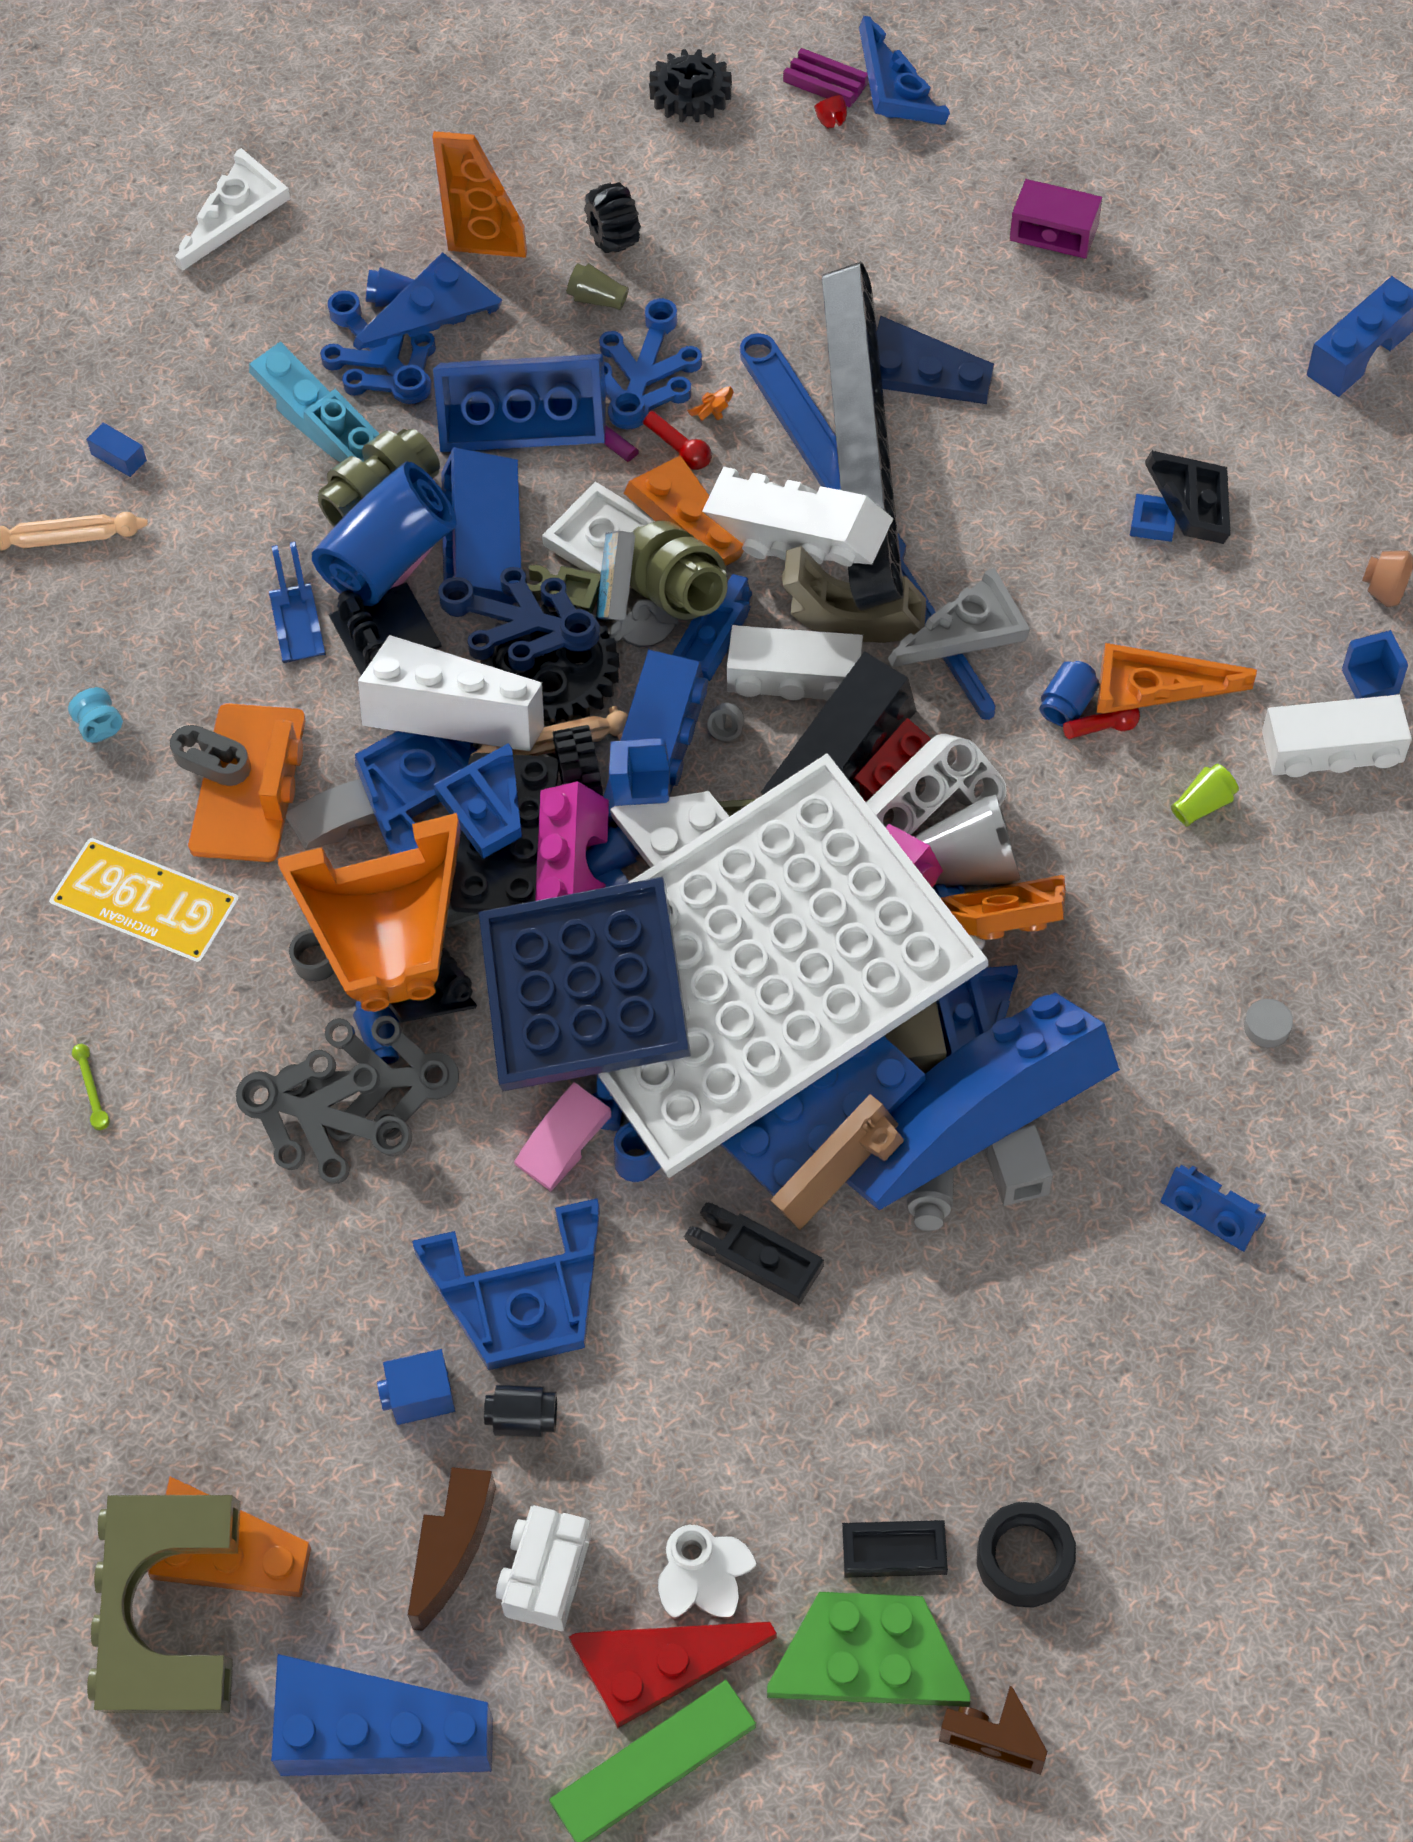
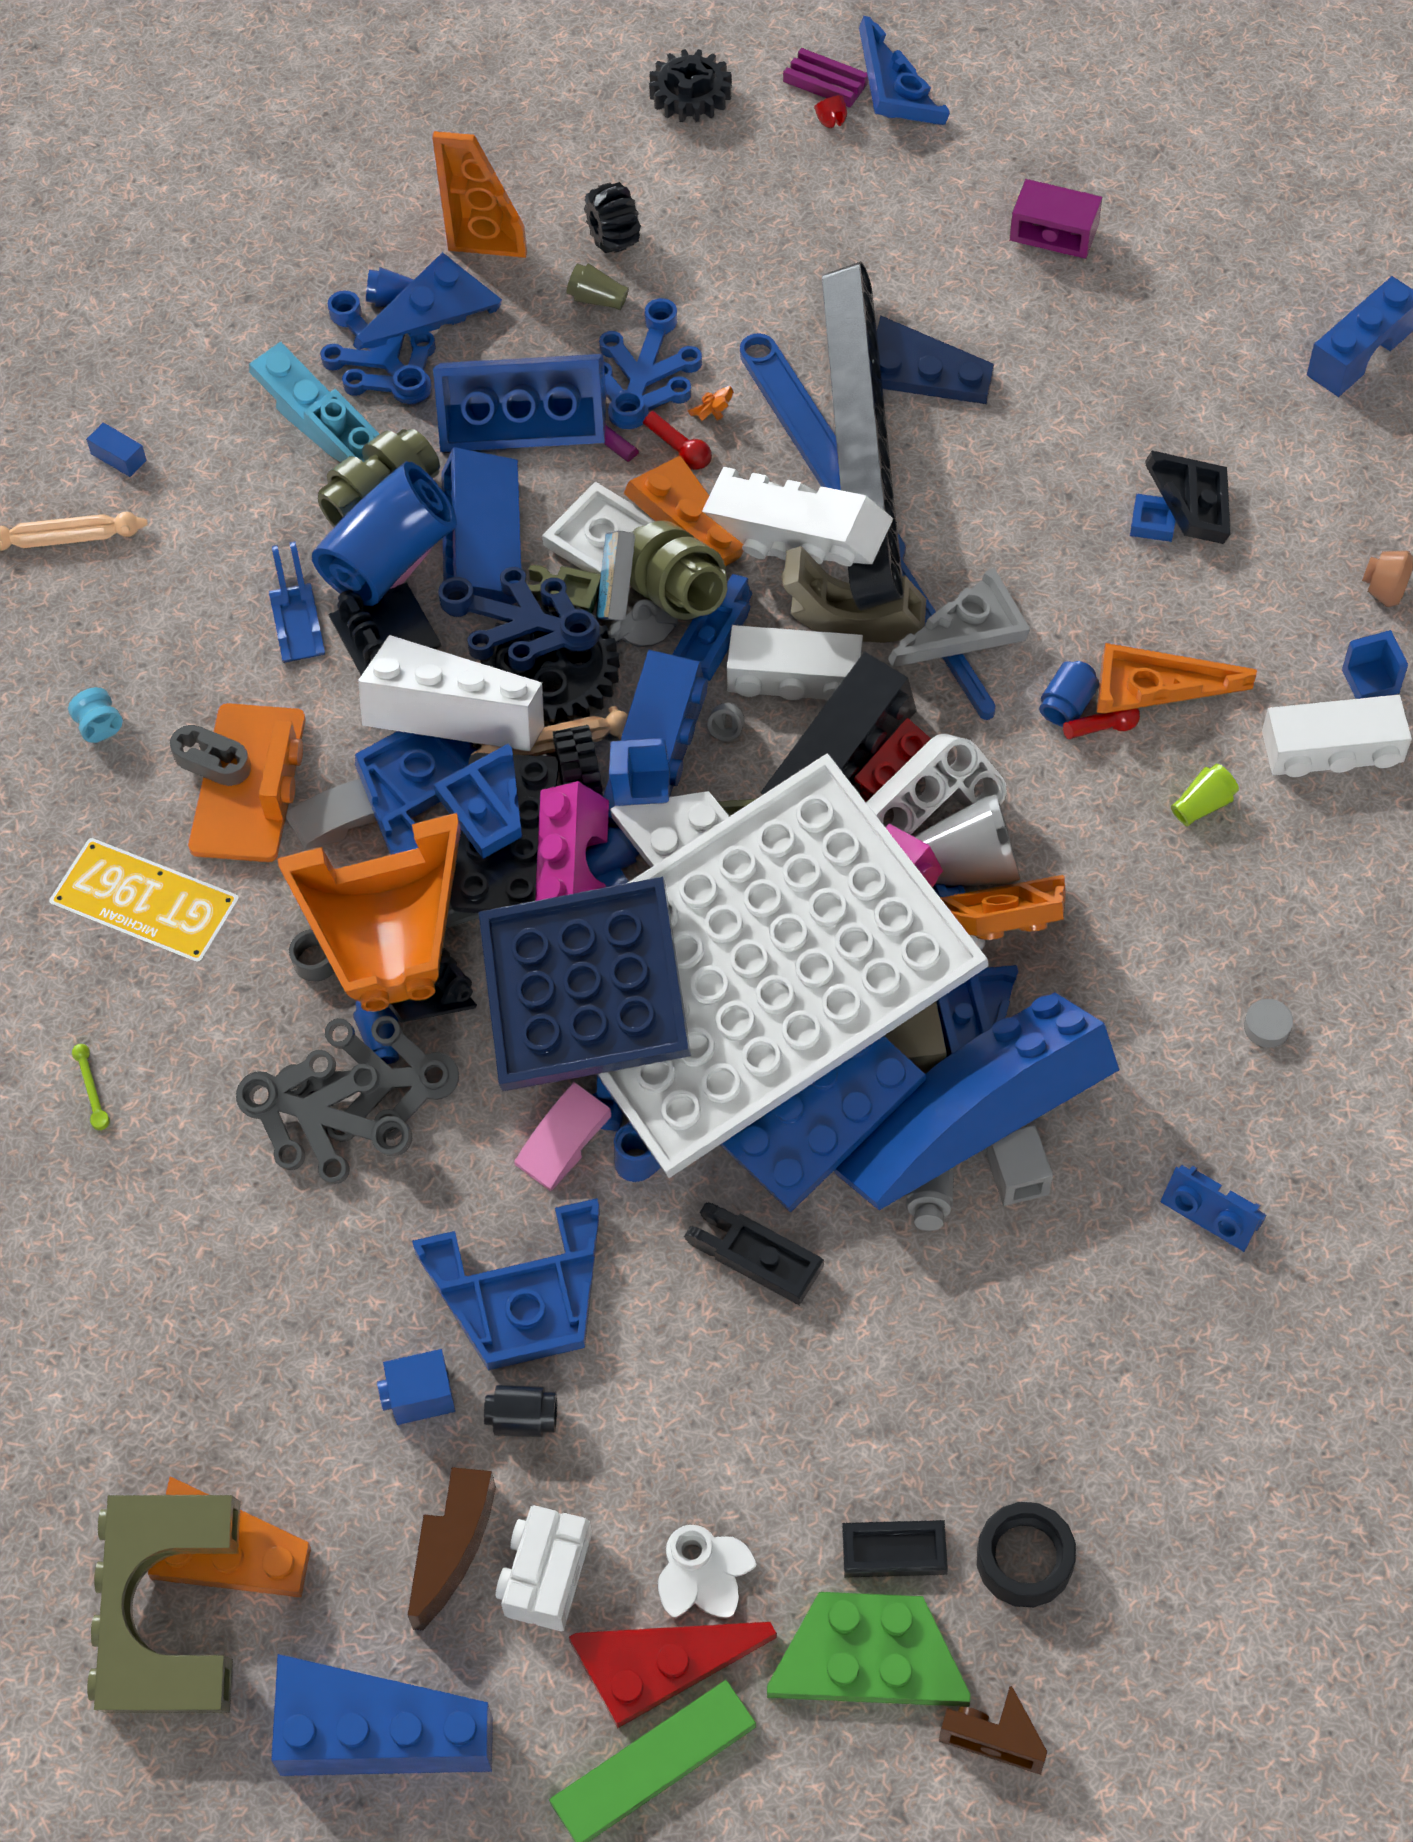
(237, 203): white wing -> none
(863, 1132): medium nougat hinge -> none

